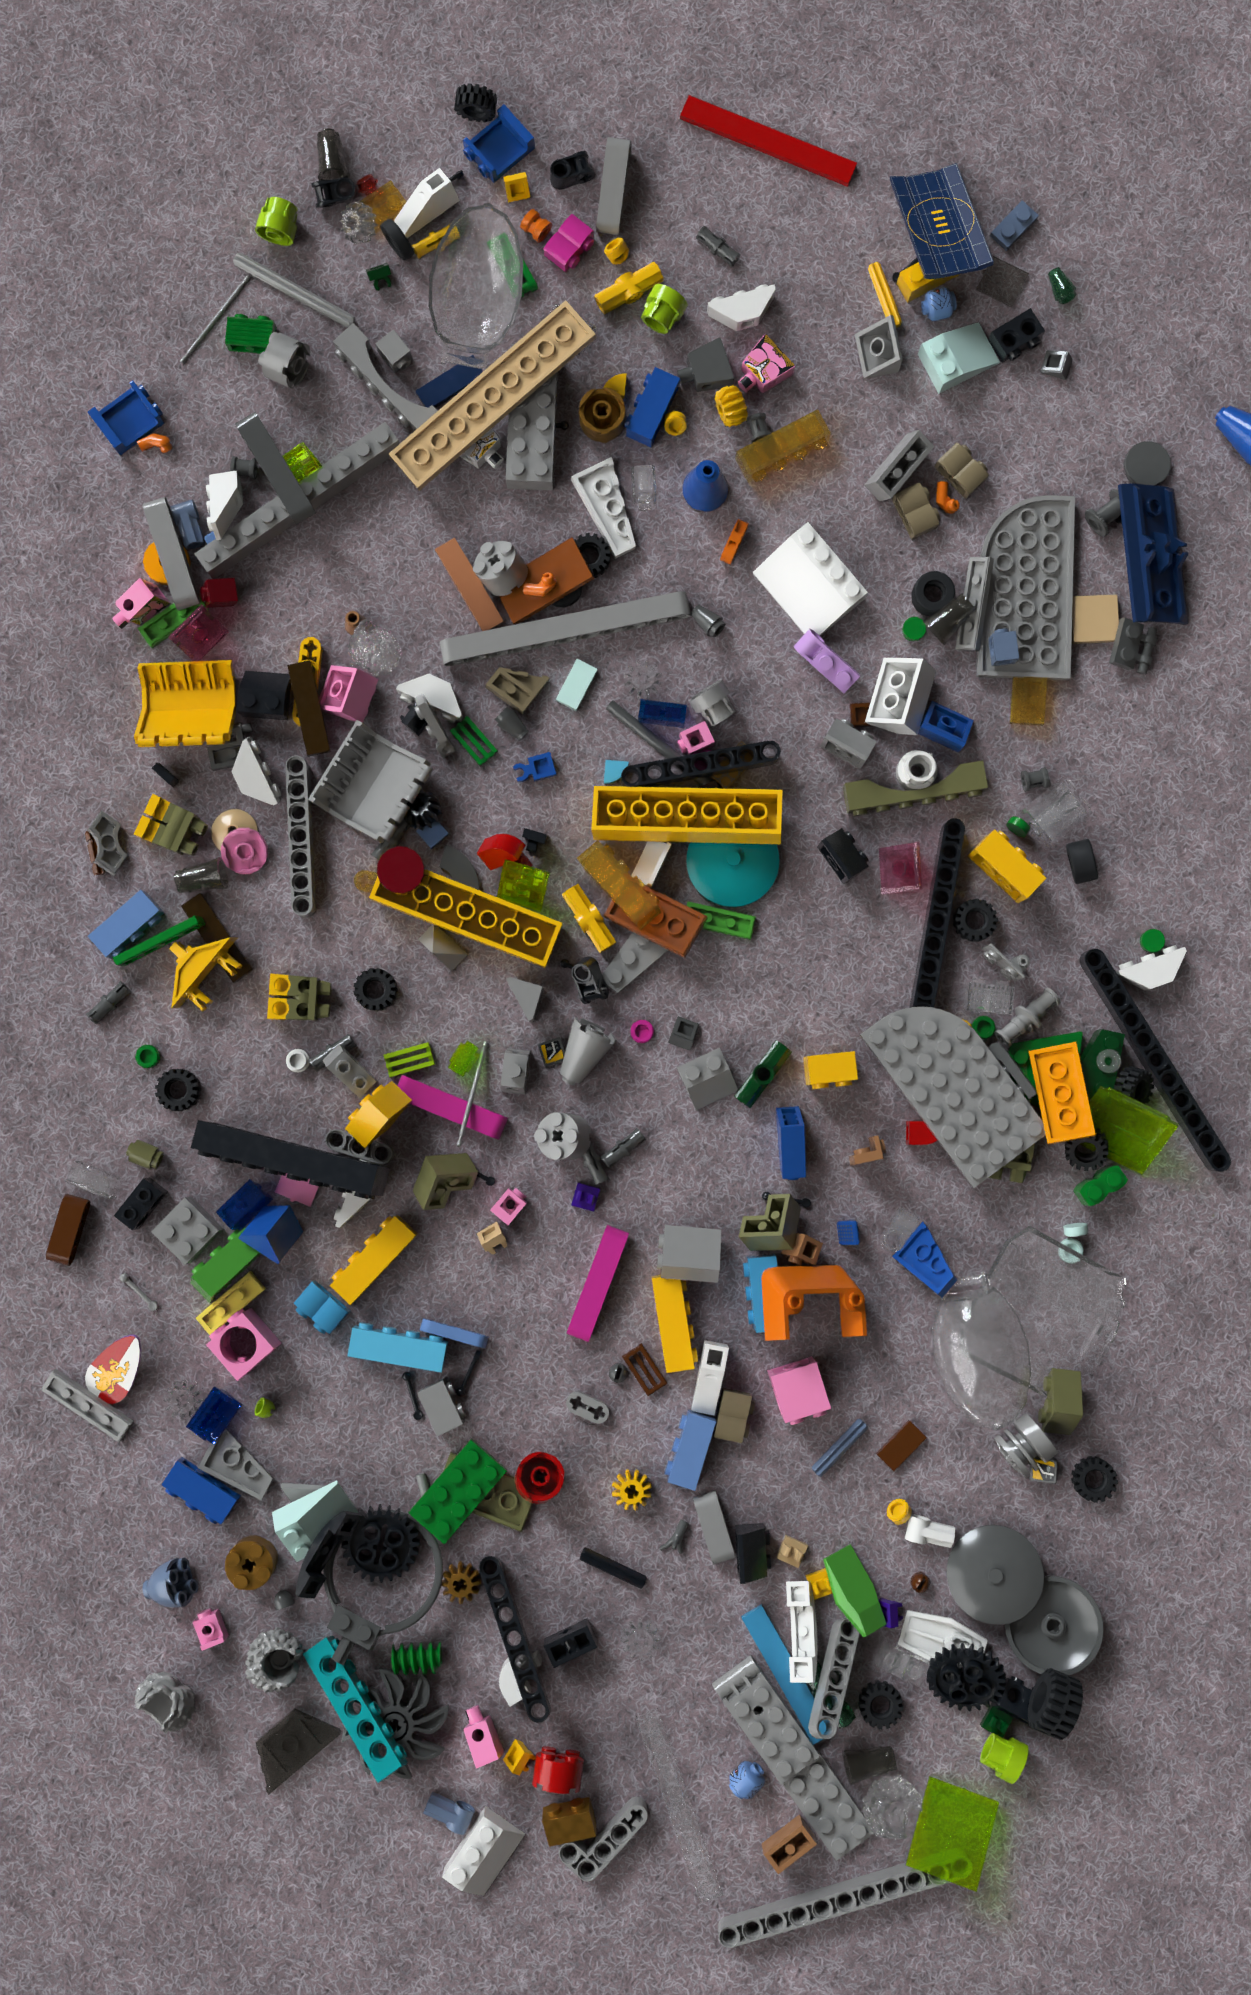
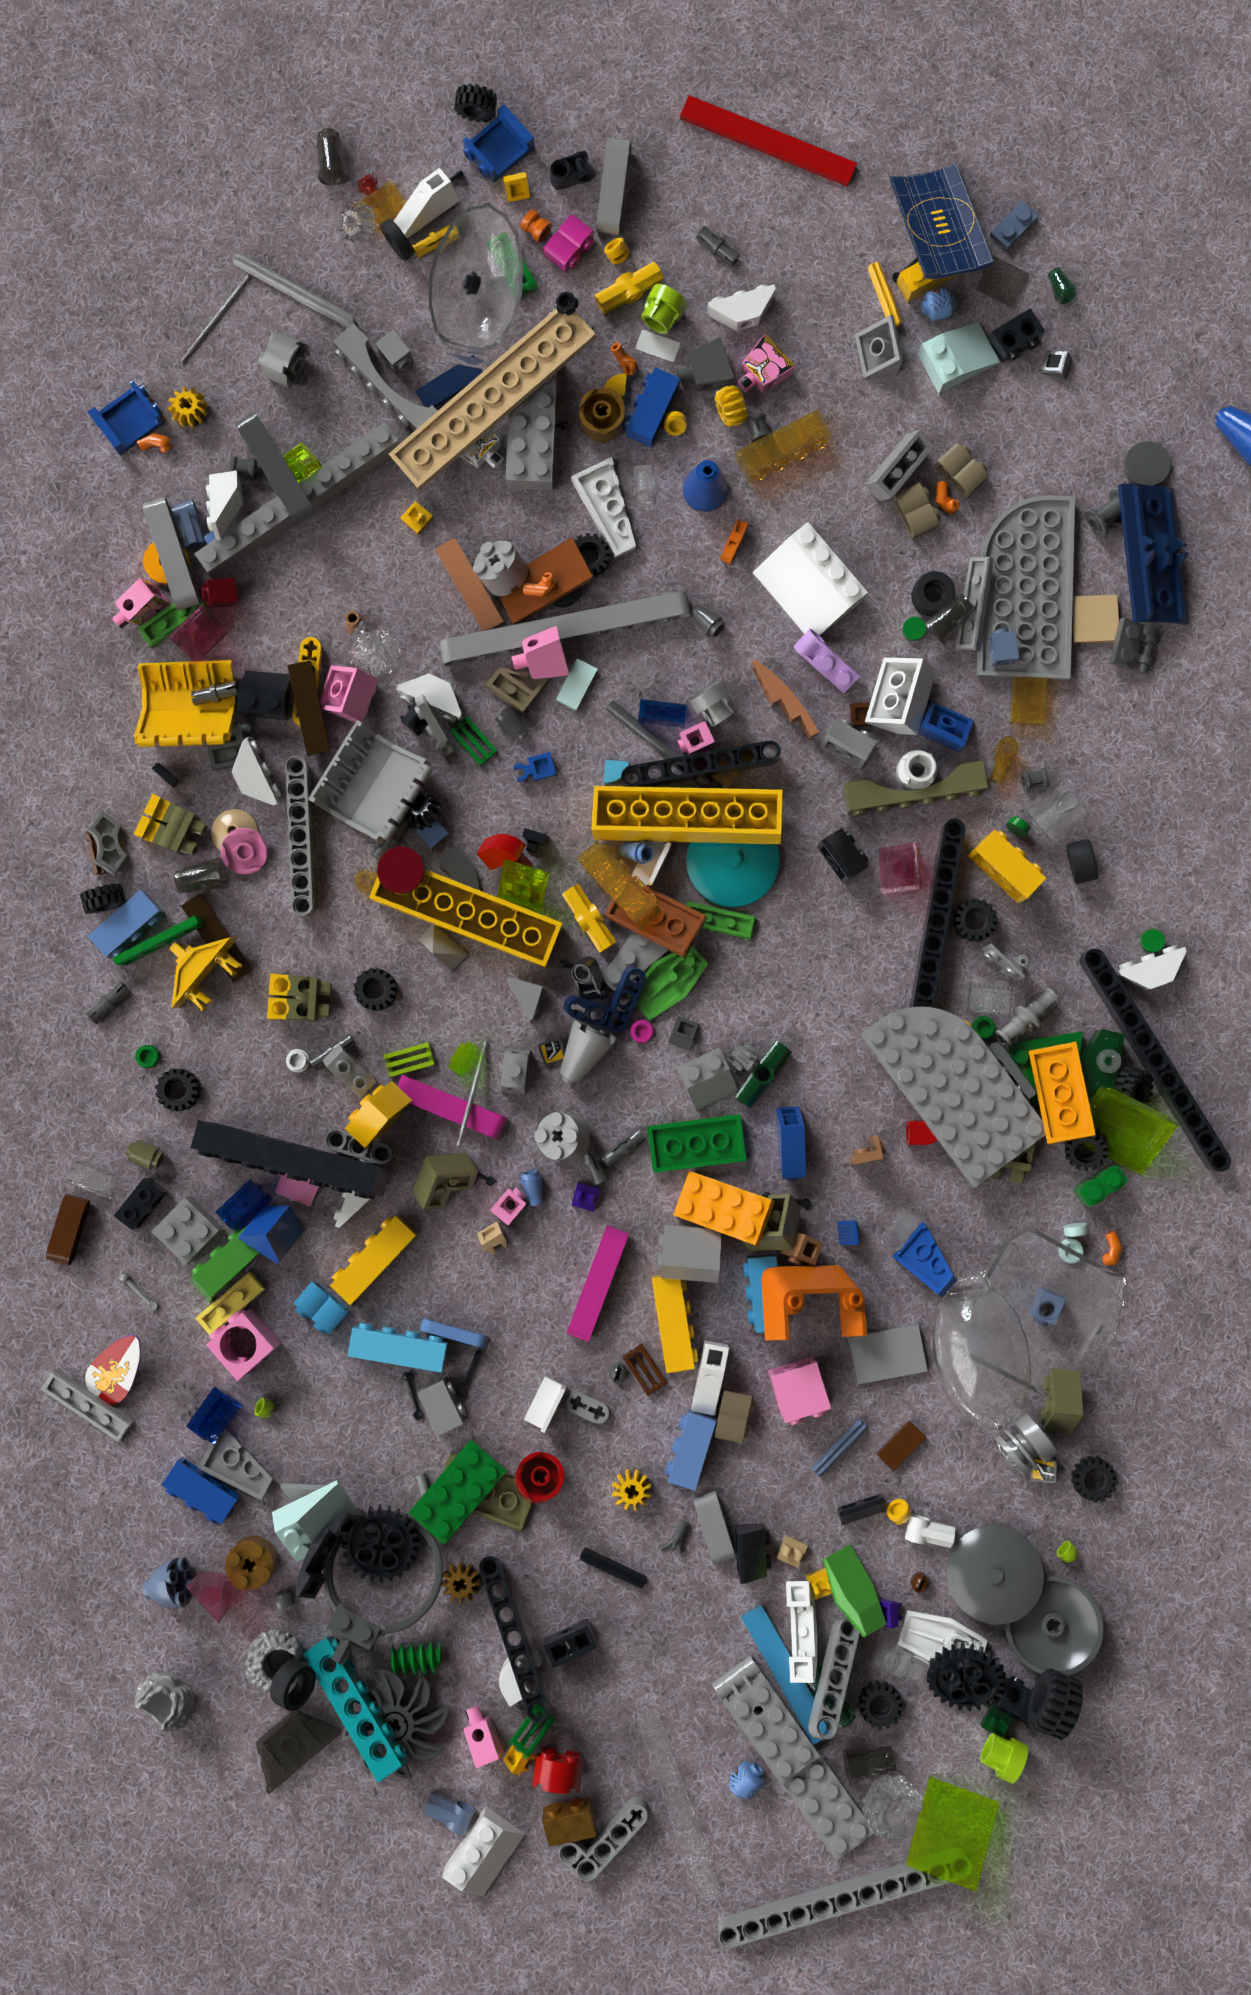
(103, 898): none -> black tyre
(184, 415): none -> yellow gear
(213, 1592): none -> clear pink slope
(215, 693): none -> dark grey pin
(215, 1621): bright pink brick -> none
(248, 334): green brick -> none
(277, 221): lime piece -> none
(284, 1678): none -> black tyre
(332, 192): black piece -> none
(377, 273): dark green tile -> none
(416, 517): none -> yellow tile
(472, 283): none -> black plate
(519, 1746): none -> green tile
(533, 1186): none -> medium blue cone
(543, 655): none -> bright pink torso
(545, 1403): none -> white panel
(566, 297): none -> black plate
(610, 1012): none -> dark blue beam
(627, 362): none -> orange arm
(639, 852): none -> medium blue cone
(657, 345): none -> white sticker
(669, 982): none -> bright green piece
(696, 1143): none -> green plate
(724, 1208): none -> light orange plate
(743, 1057): none -> light grey gear
(779, 693): none -> nougat slope
(789, 1844): medium nougat brick -> none
(830, 1068): yellow brick -> none
(861, 1509): none -> black slope
(887, 1354): none -> light grey tile
(1002, 759): none -> clear yellow pin
(1045, 1296): none -> sand blue brick
(1067, 1552): none -> lime hinge
(1115, 1251): none -> orange arm

